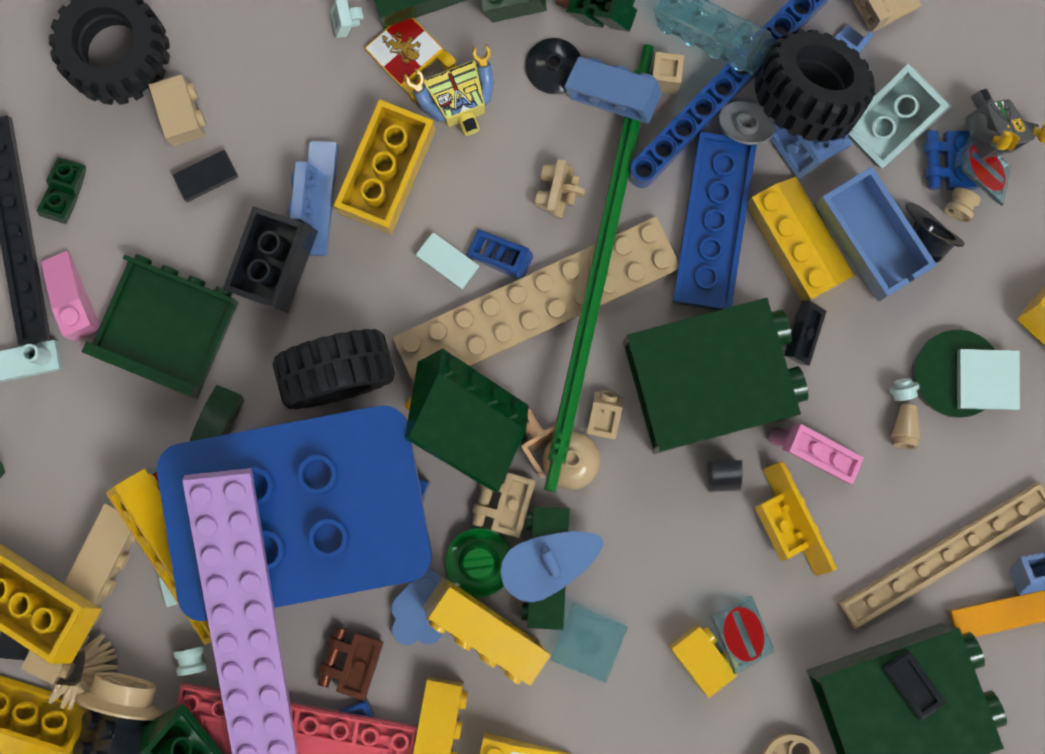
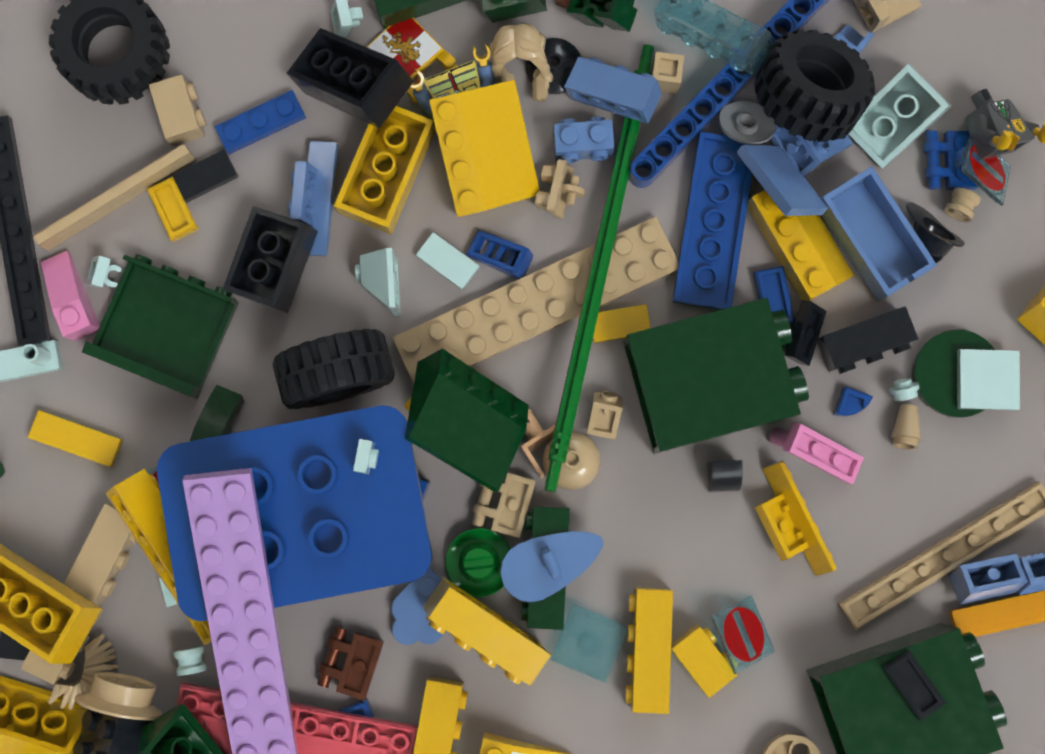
(63, 190): dark green slope -> none
(75, 438): none -> yellow tile
(99, 272): none -> light aqua tile
(114, 197): none -> tan tile
(172, 209): none -> yellow tile
(260, 122): none -> blue plate
(350, 77): none -> black brick
(365, 457): none -> light aqua plate
(380, 278): none -> light aqua slope
(485, 147): none -> yellow slope
(525, 43): none -> tan hair
(583, 140): none -> medium blue brick
(619, 322): none -> yellow tile
(650, 650): none -> yellow brick
(773, 284): none -> blue tile
(782, 180): none -> medium blue tile
(851, 402): none -> blue tile
(867, 340): none -> black brick
(988, 578): none -> medium blue brick

